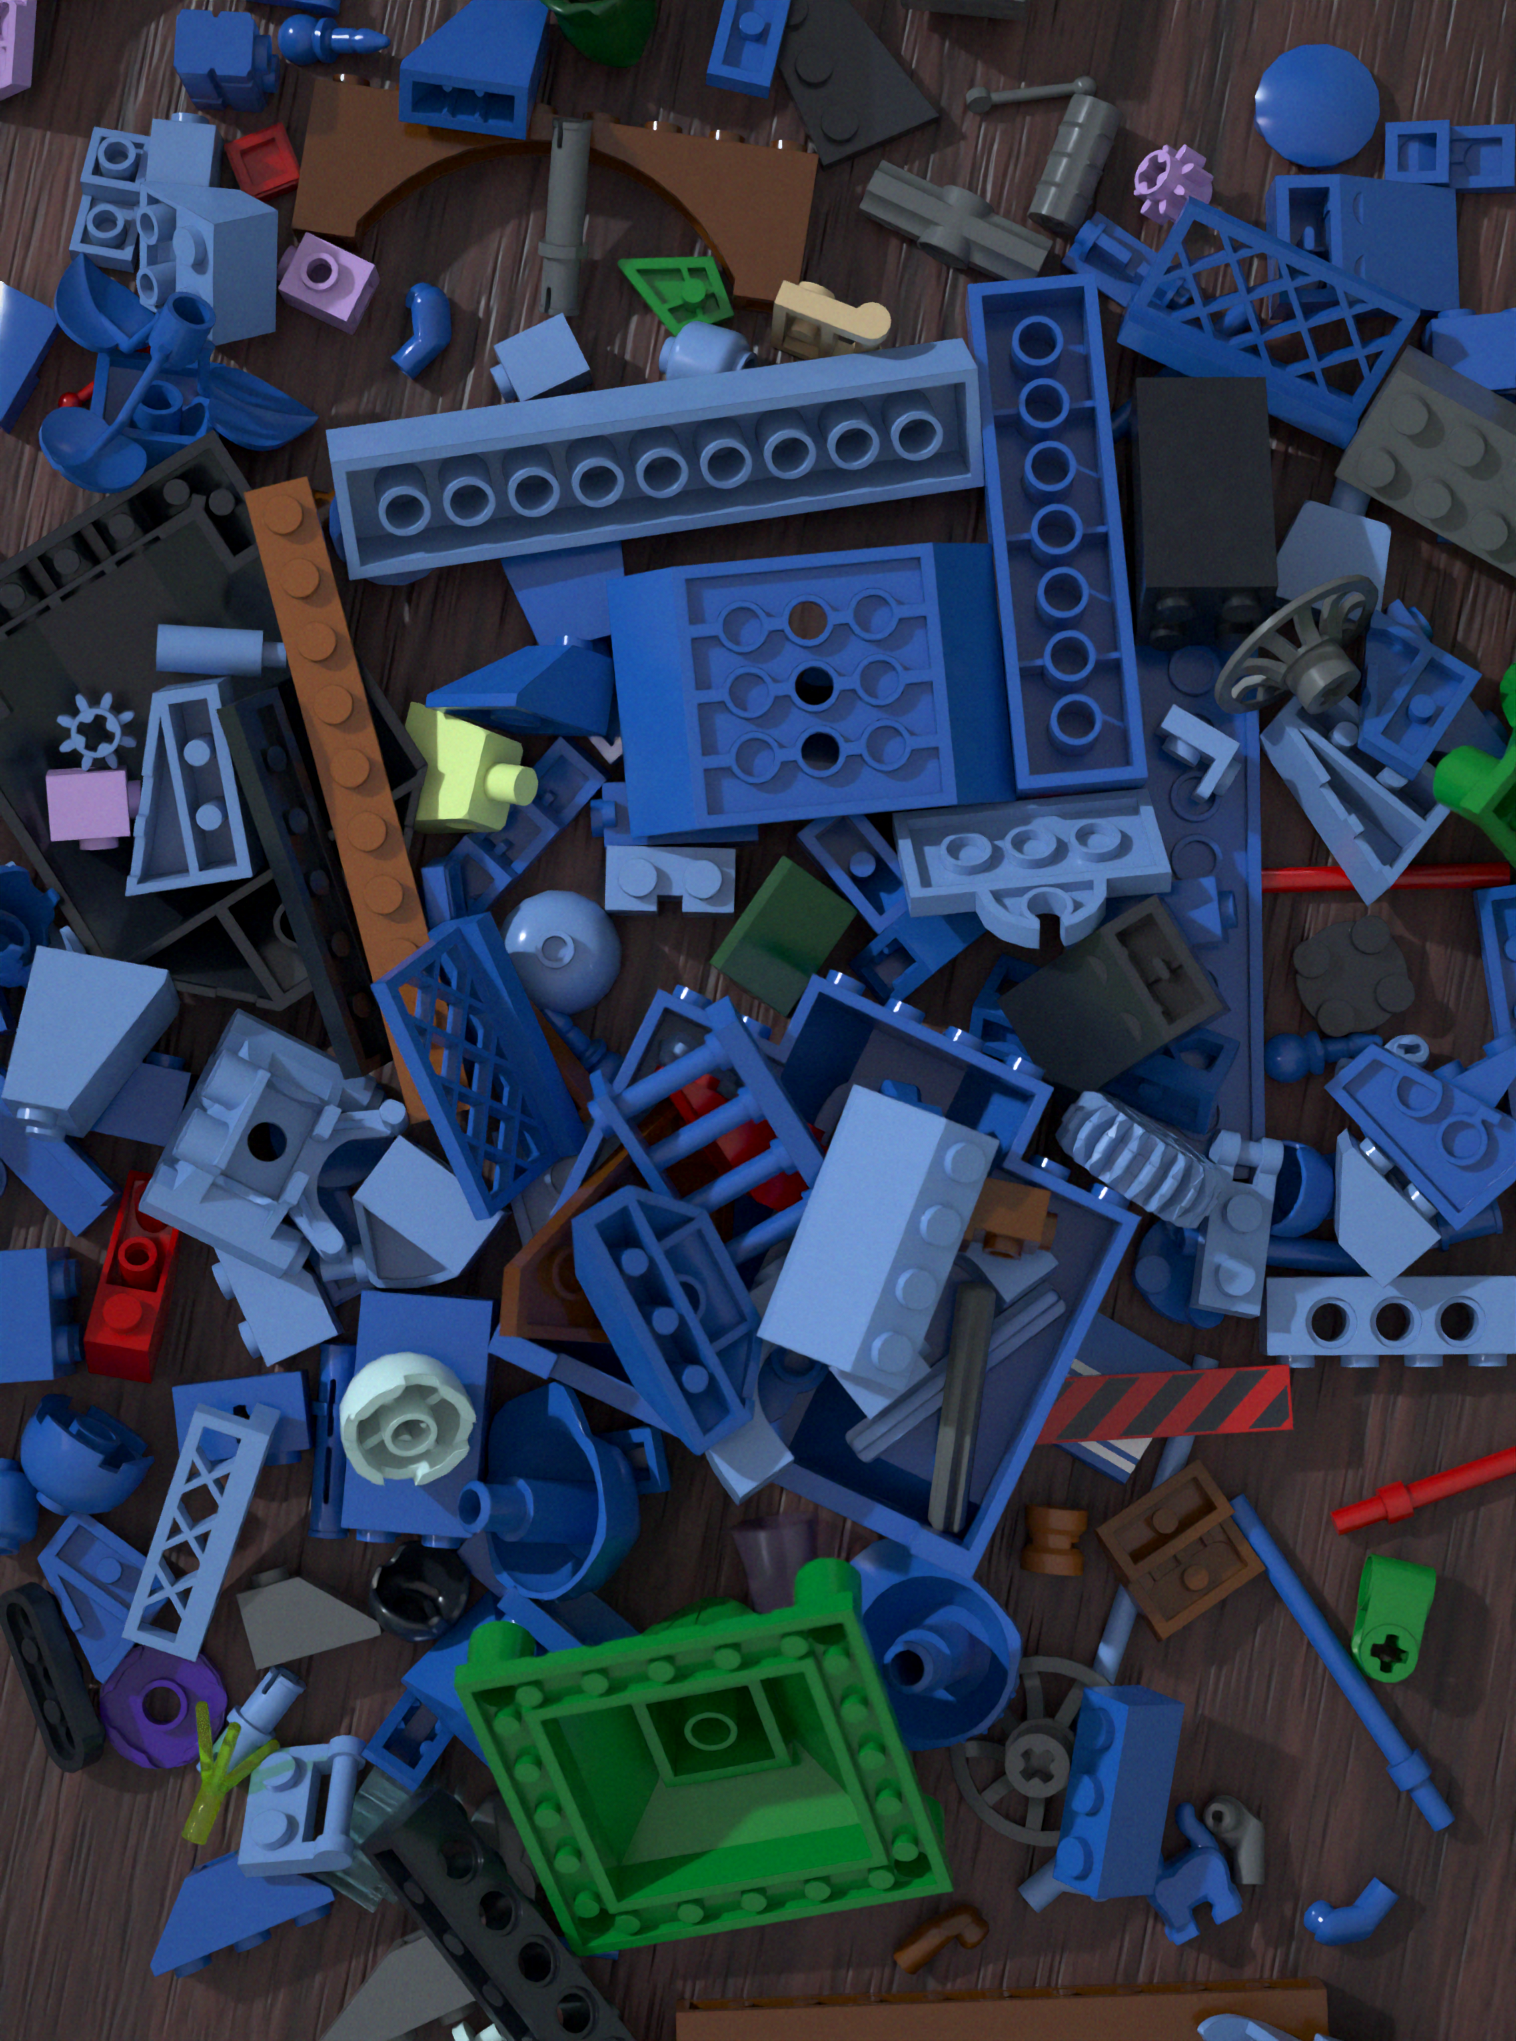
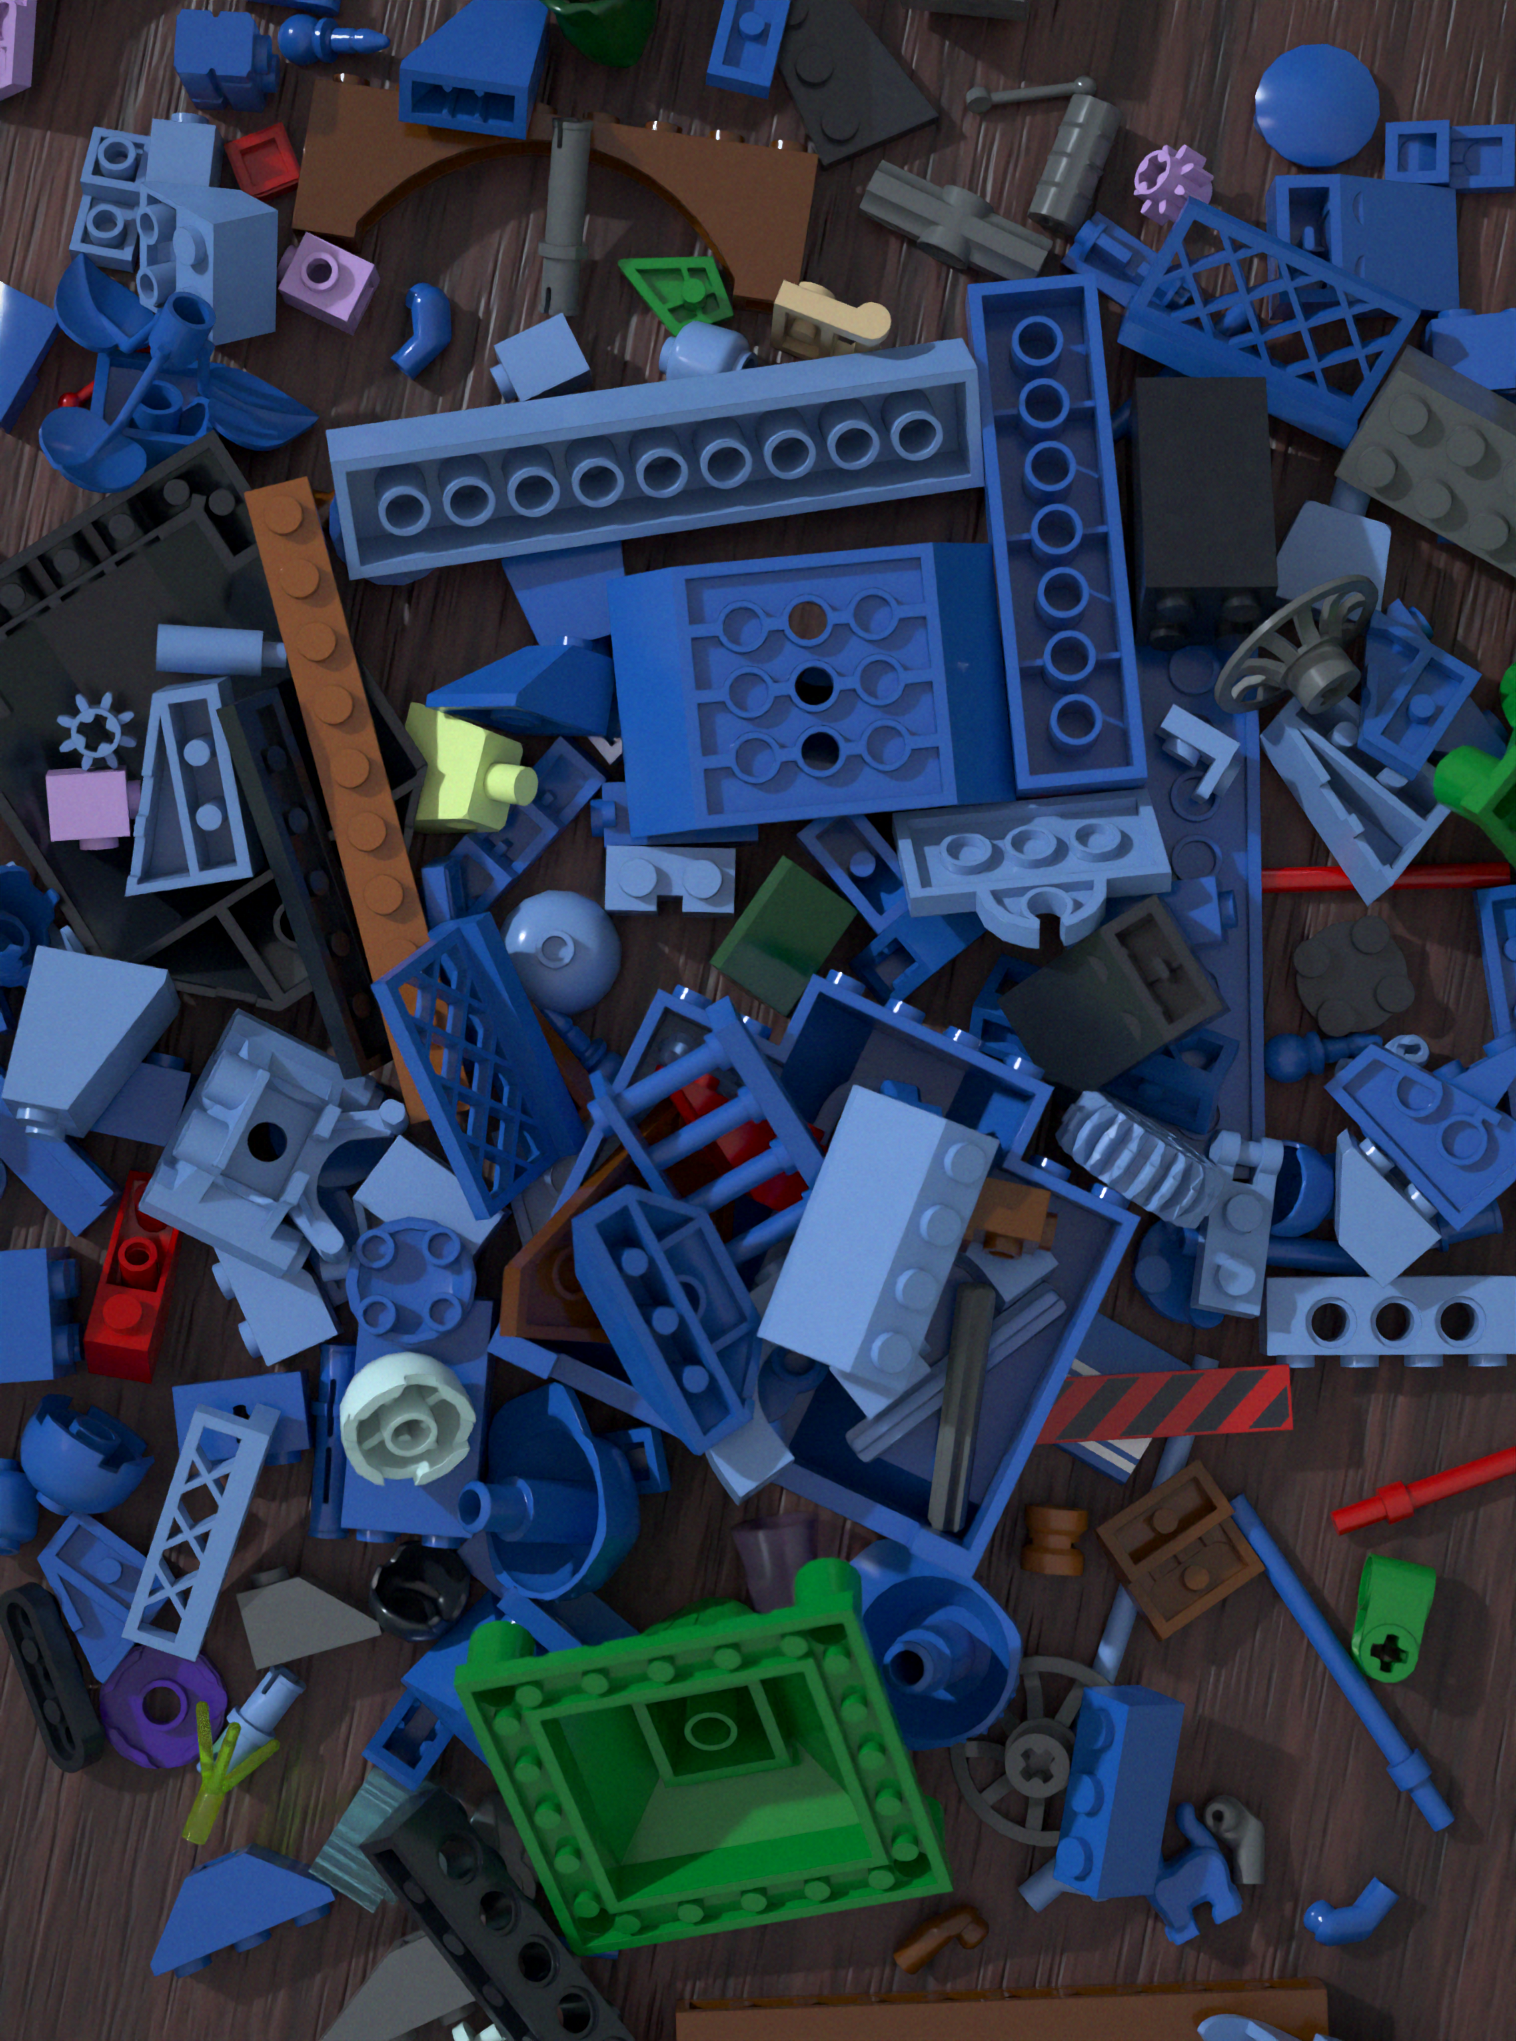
(284, 1809): medium blue plate -> none
(410, 1282): none -> blue dish

